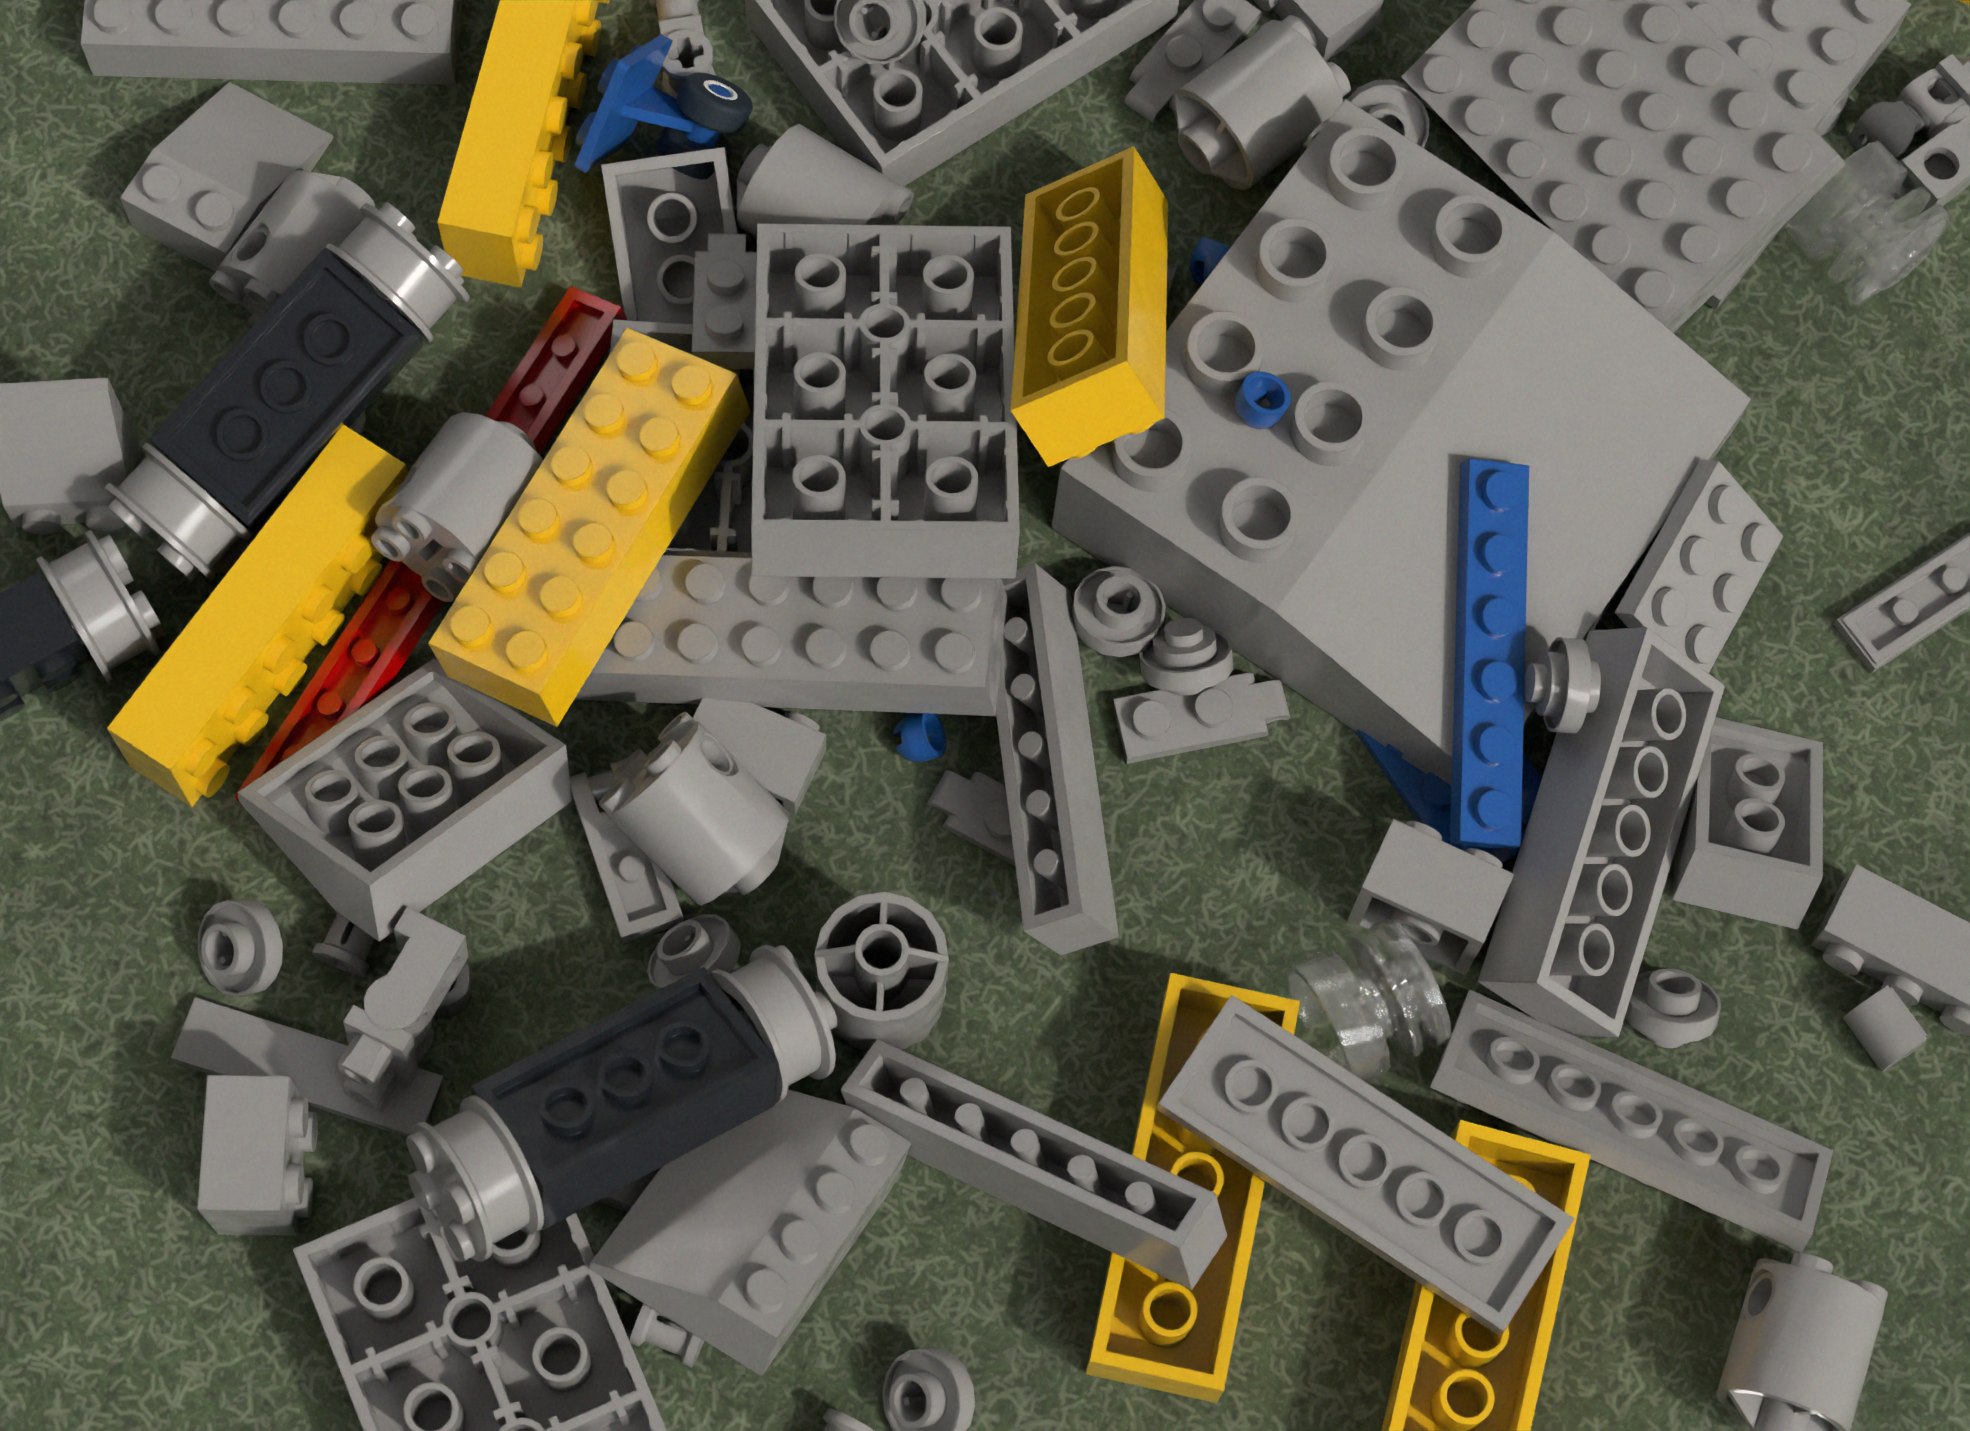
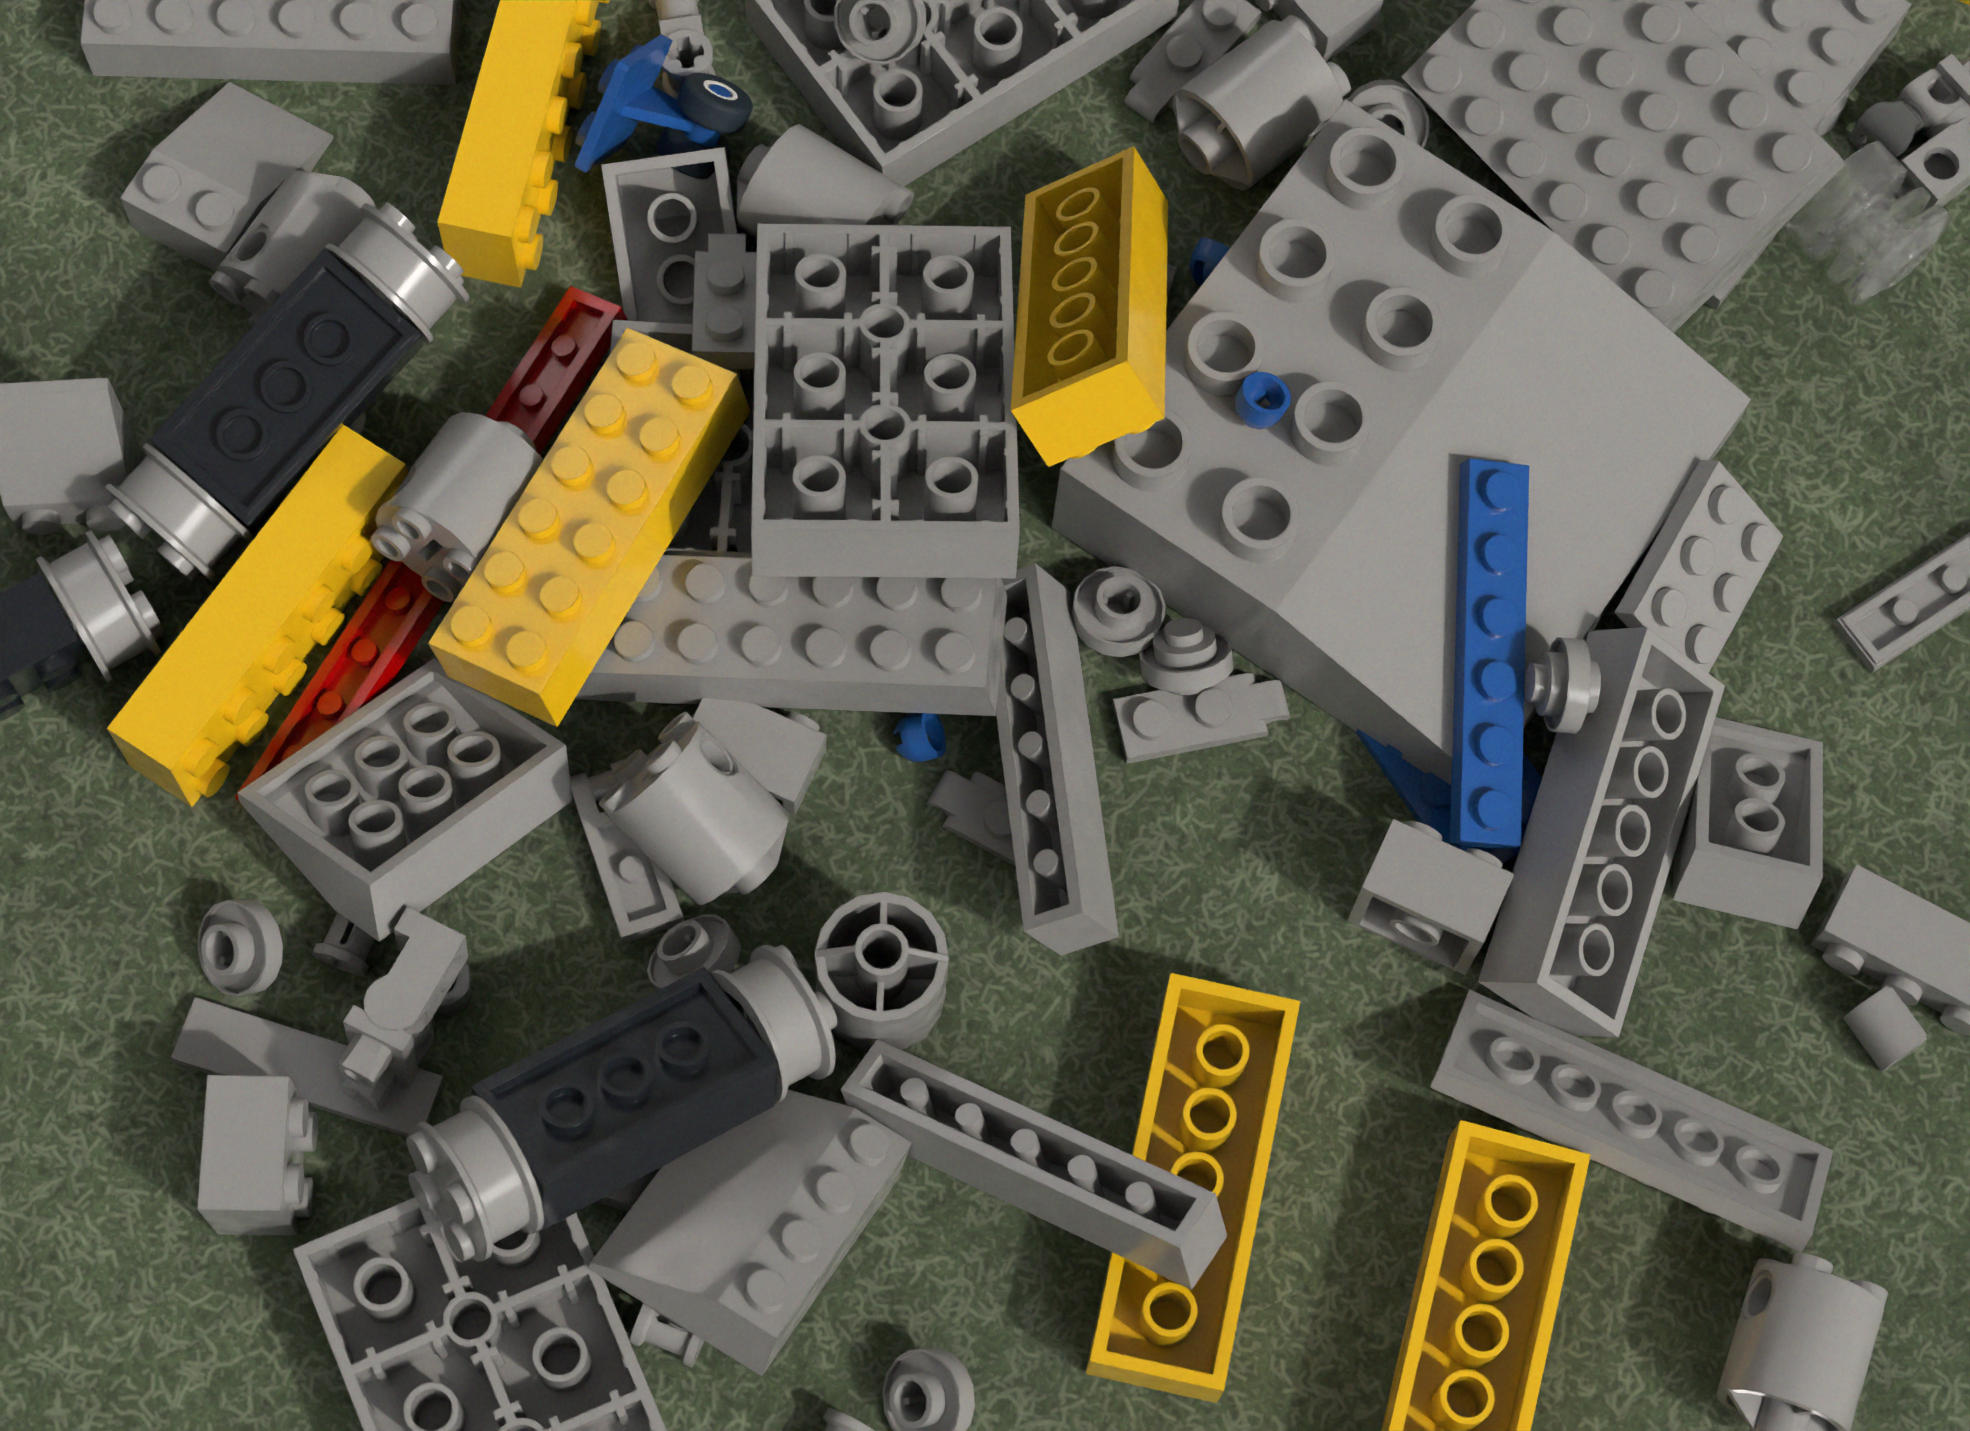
(1365, 1164): light grey plate -> none
(1373, 1001): clear wheel -> none
(1673, 1007): light grey plate -> none

